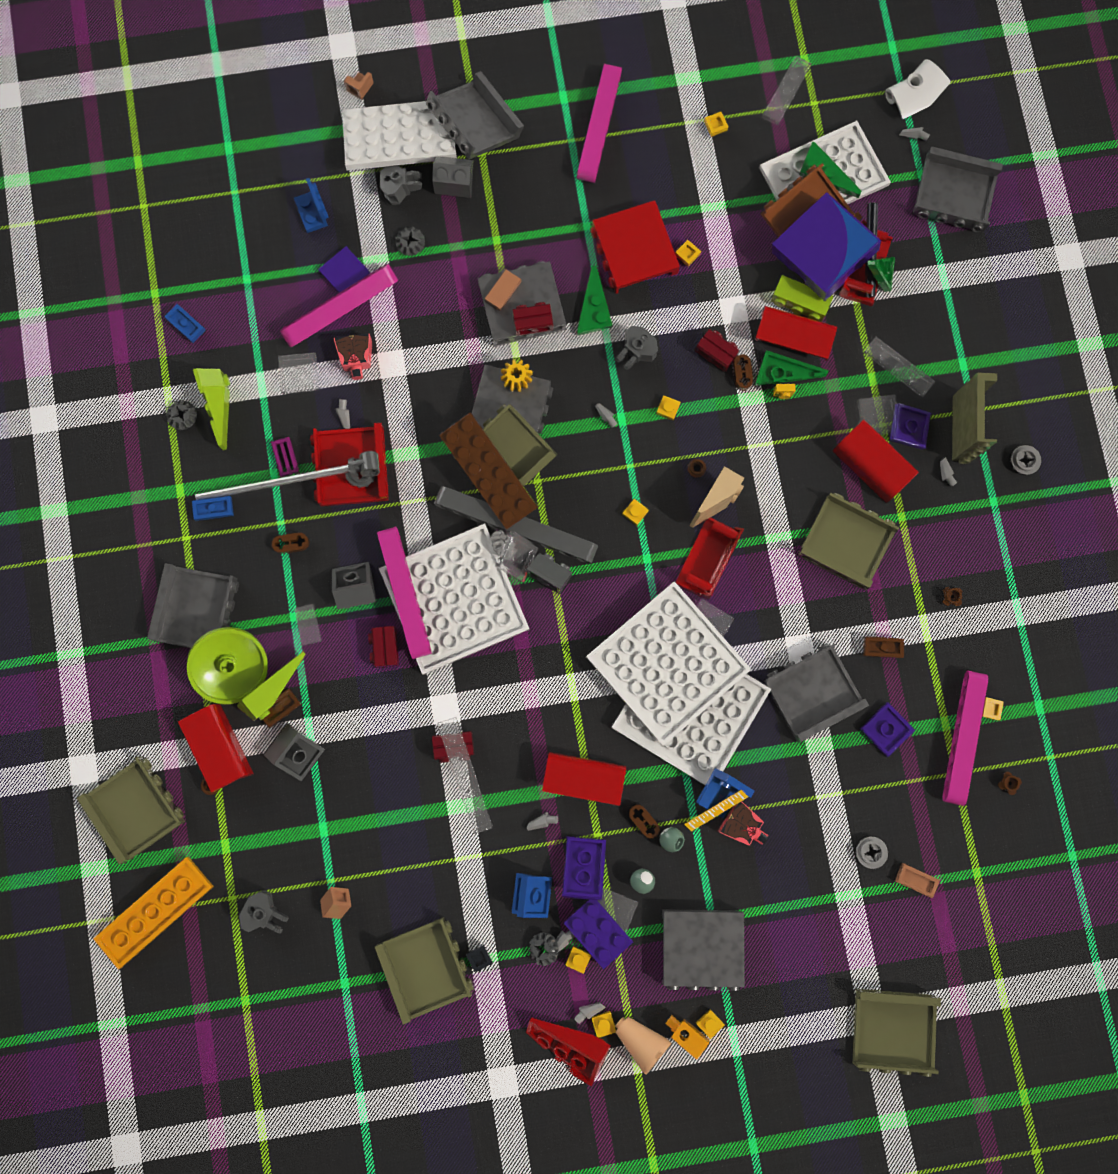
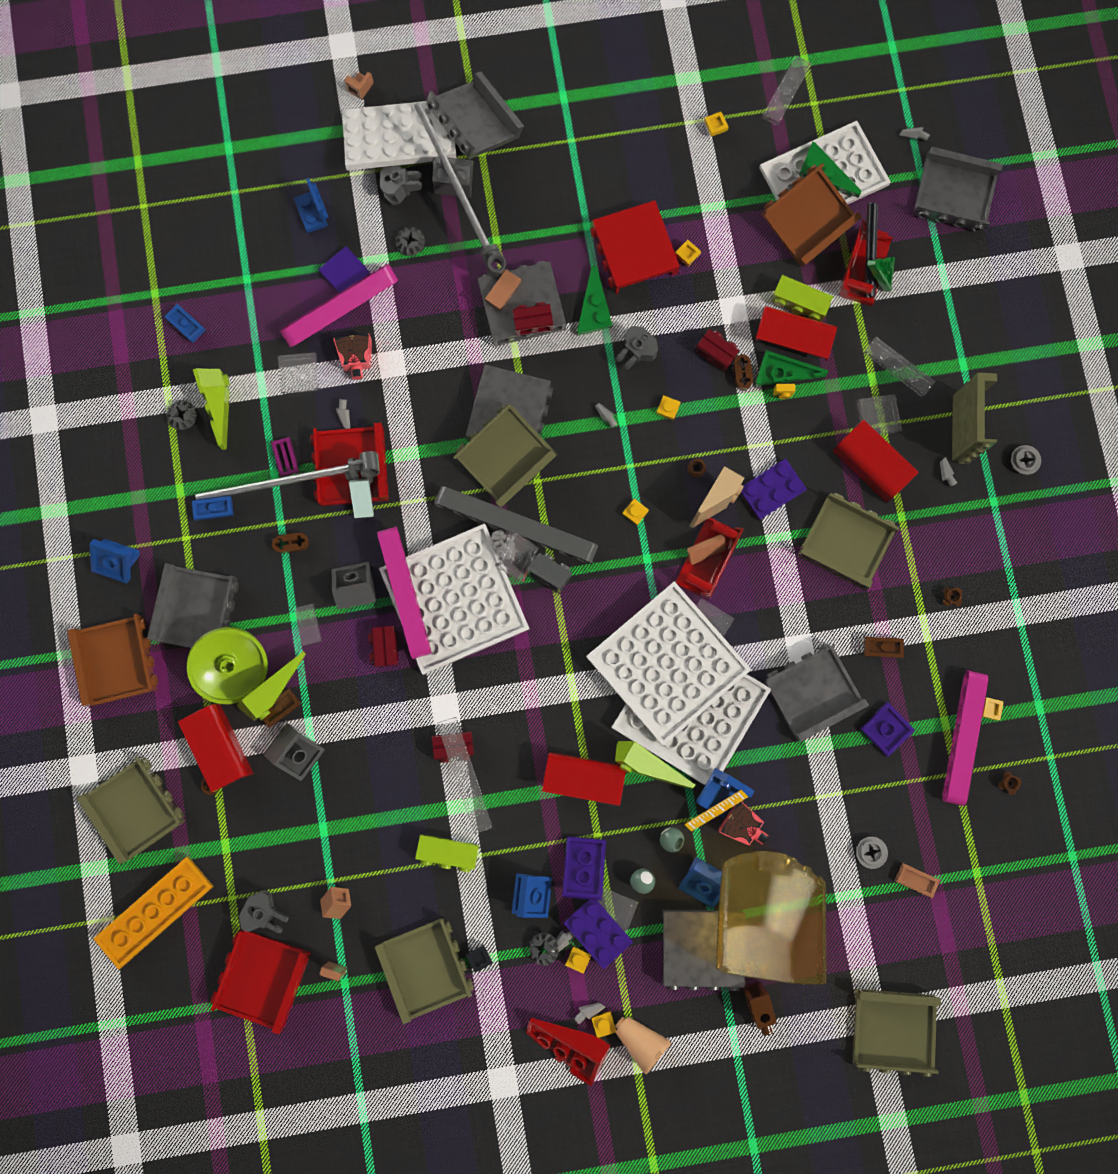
(112, 559): none -> blue bracket
(112, 661): none -> dark orange panel
(260, 980): none -> red panel
(333, 971): none -> nougat tile
(361, 498): none -> light aqua tile
(447, 853): none -> lime brick
(488, 471): reddish brown plate -> none
(490, 252): none -> flat silver piece
(523, 373): yellow gear -> none
(542, 821): light grey bar -> none
(599, 123): dark pink beam -> none
(640, 761): none -> lime wedge
(647, 818): reddish brown beam -> none
(694, 1043): light orange torso -> none
(702, 882): none -> blue bracket
(706, 549): none -> nougat tile
(710, 1024): yellow plate -> none
(760, 1007): none -> reddish brown torso
(771, 920): none -> clear yellow windscreen
(772, 489): none -> dark purple plate
(826, 246): dark purple tile -> none
(910, 426): dark purple tile -> none
(929, 84): white panel -> none

